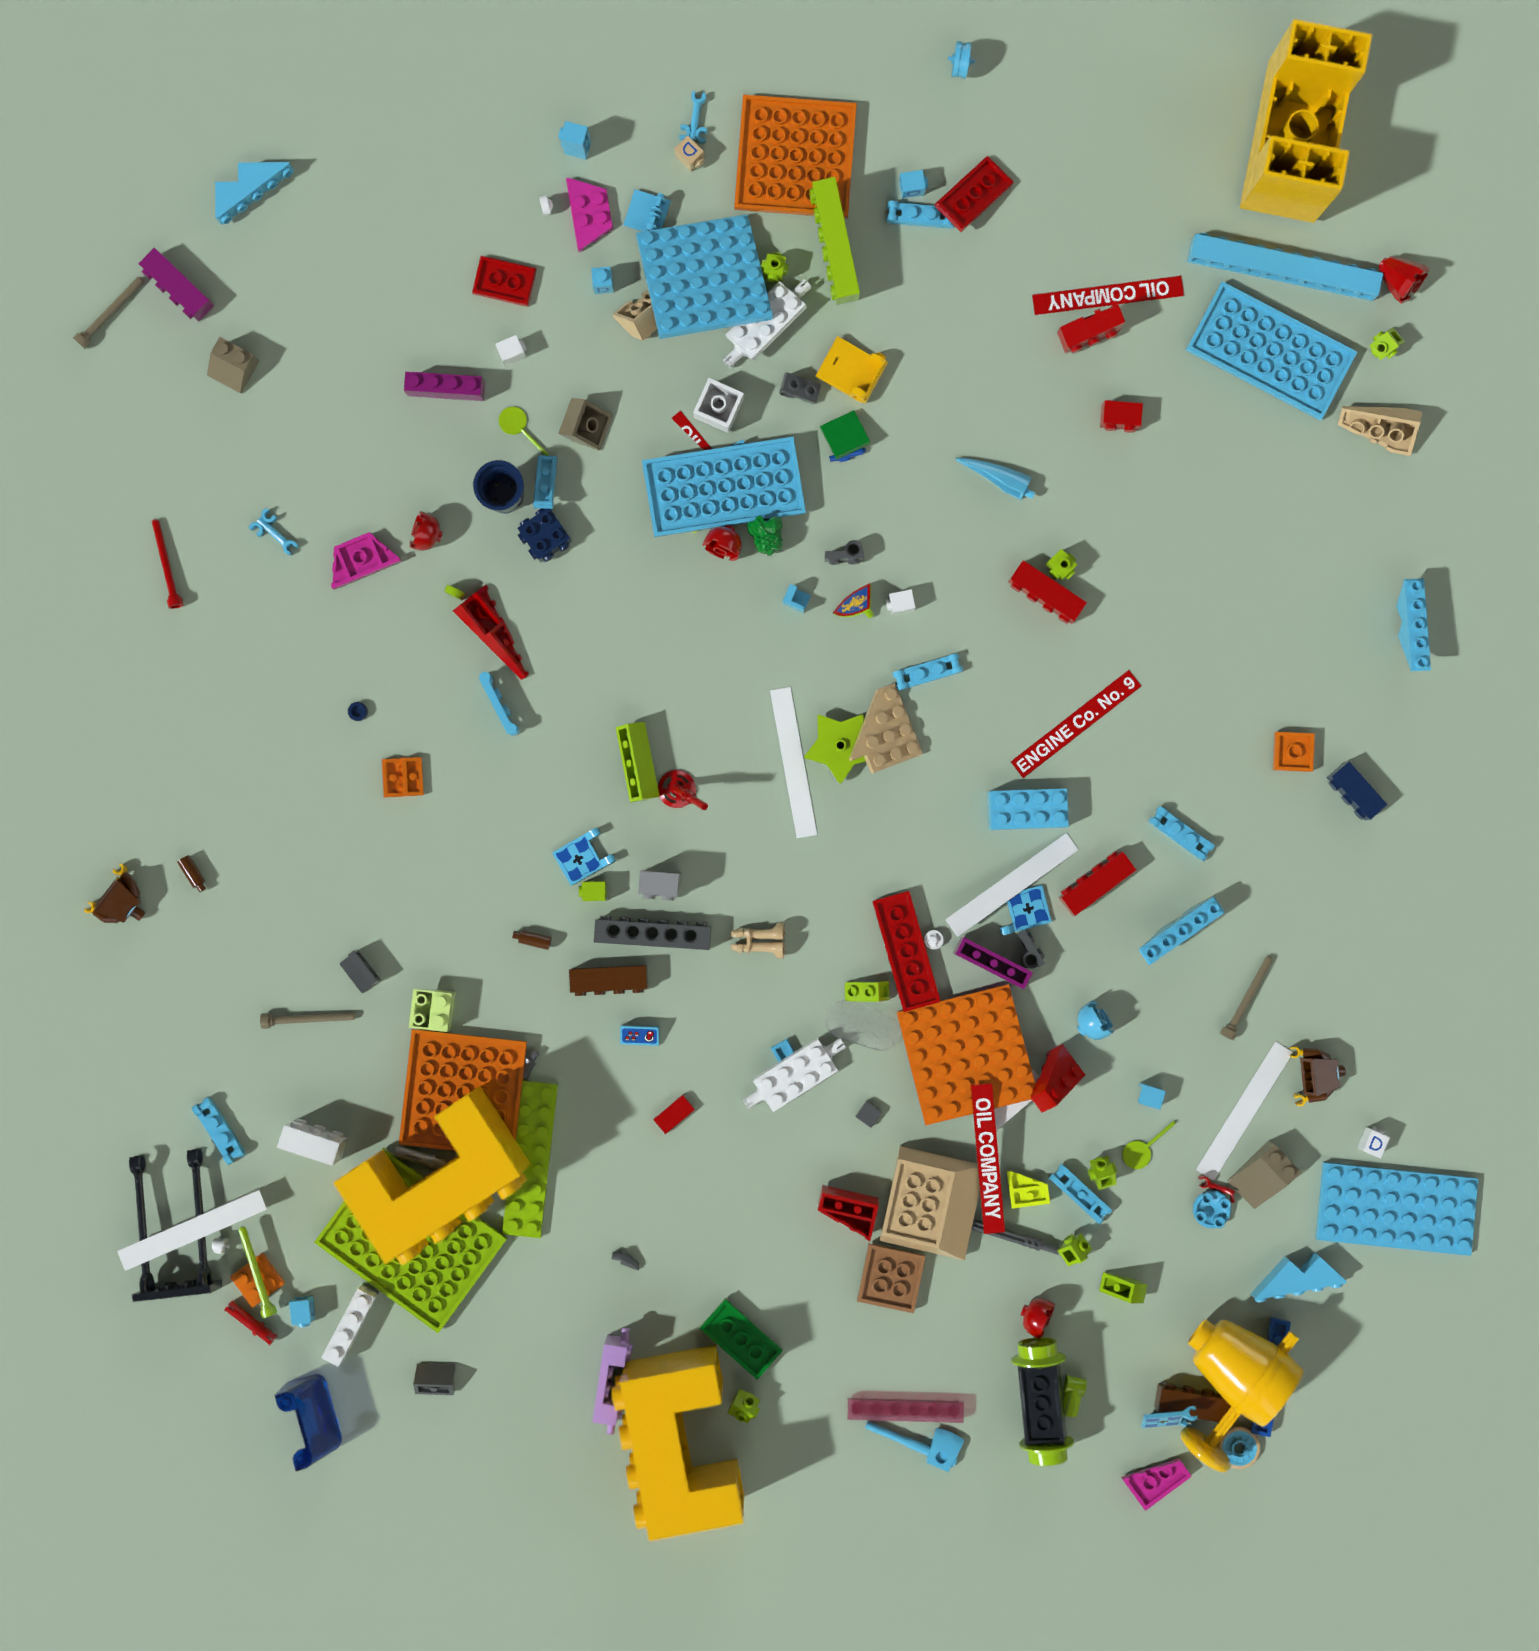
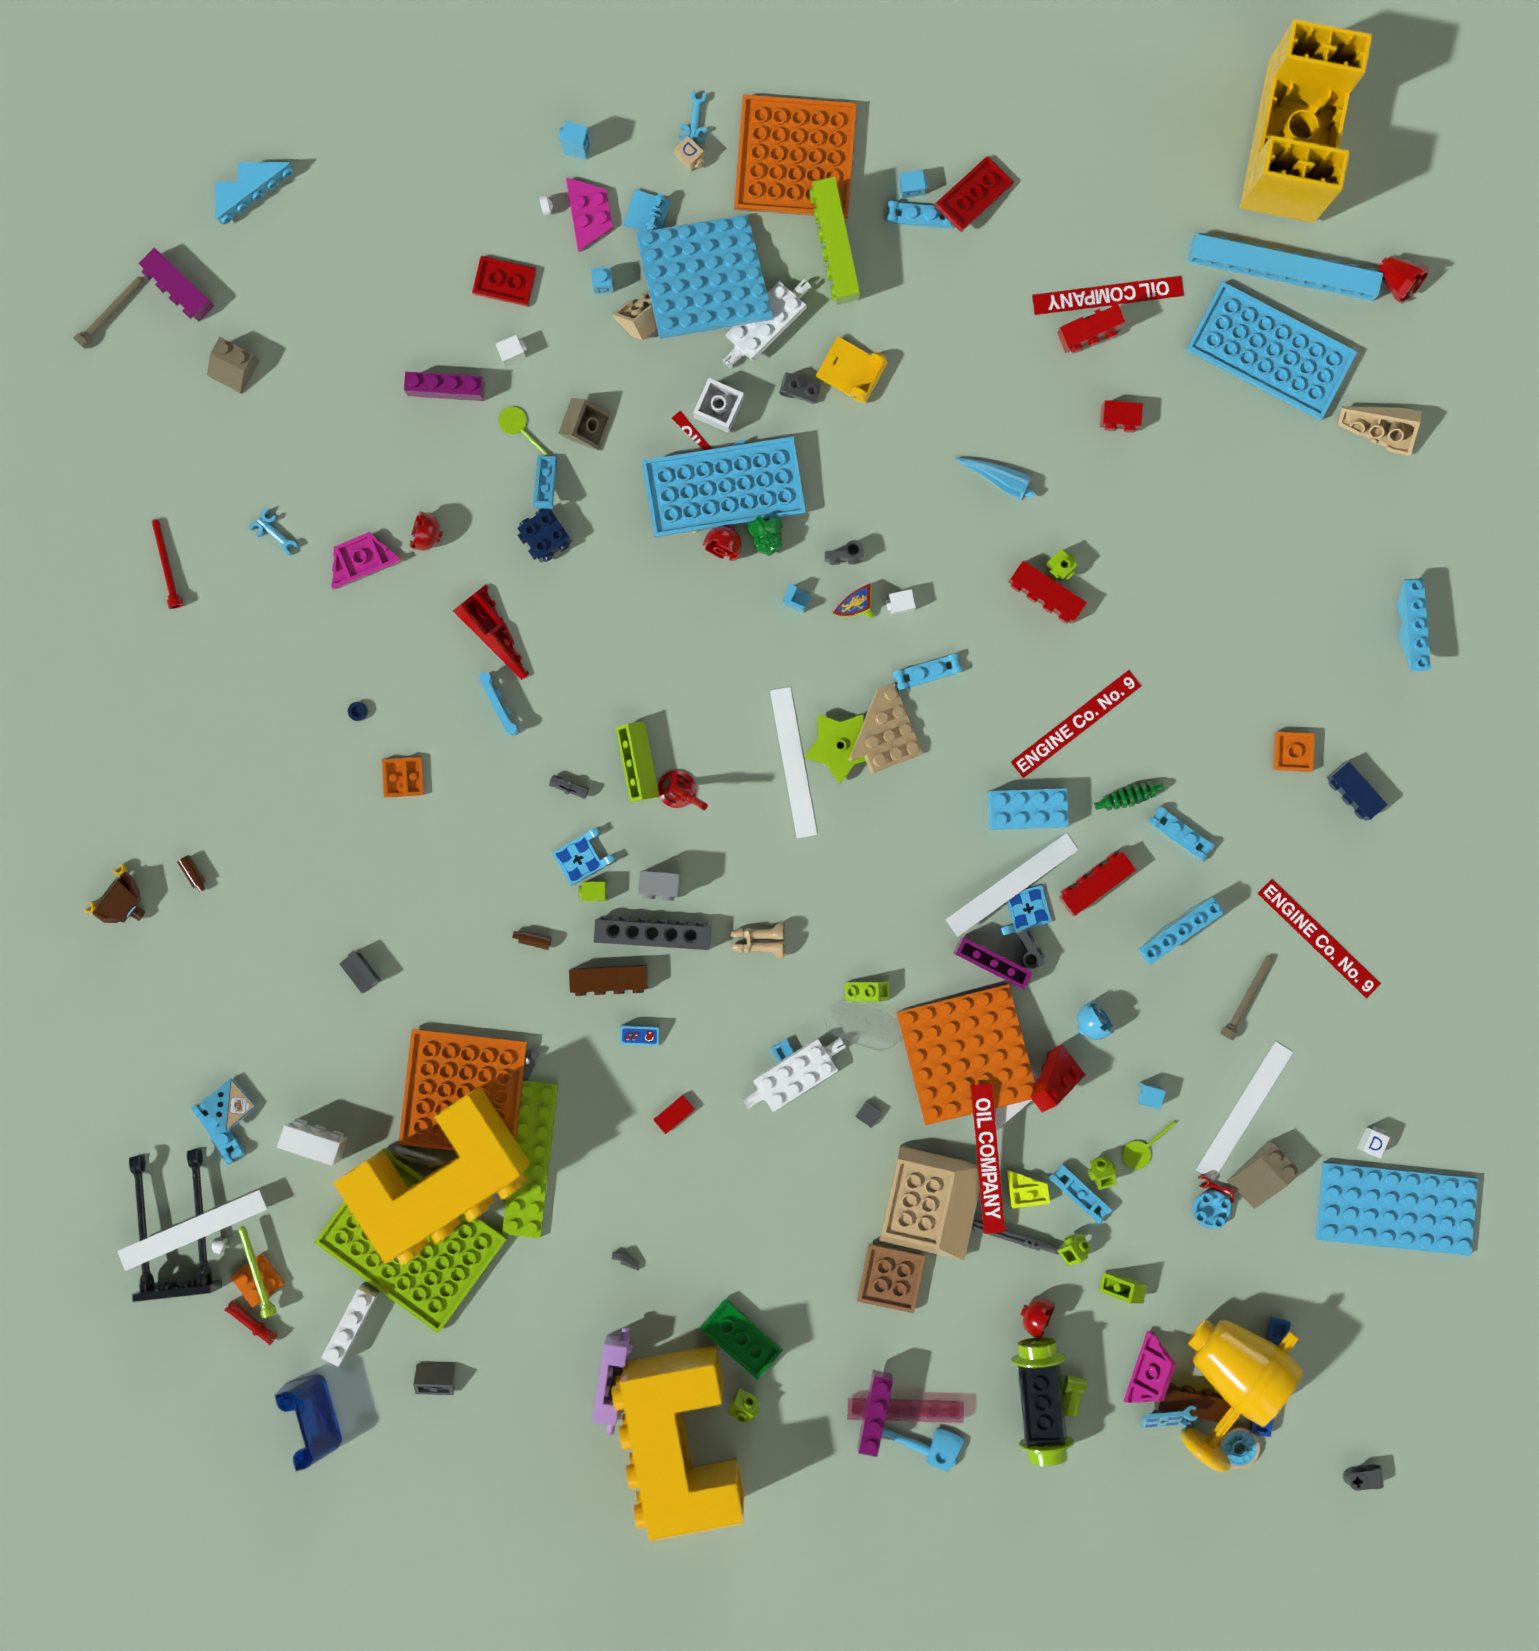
(228, 1105): none -> tile
(268, 1020): dark tan piece -> none
(302, 1311): medium azure brick -> none
(432, 1009): yellowish green slope -> none
(454, 592): lime tile -> none
(506, 475): dark blue piece -> none
(569, 786): none -> dark grey pin
(771, 273): lime brick -> none
(845, 435): green tile -> none
(849, 456): blue piece -> none
(849, 1208): red wedge -> none
(875, 1413): none -> magenta brick
(906, 951): red plate -> none
(933, 939): white tile -> none
(961, 59): medium azure wheel -> none
(1129, 796): none -> green piece
(1151, 1372): none -> dark pink wing
(1156, 1482): dark pink wing -> none
(1289, 1279): medium azure slope -> none
(1319, 938): none -> red sticker
(1319, 1075): reddish brown torso -> none
(1367, 1477): none -> dark grey piece
(1386, 344): lime brick -> none

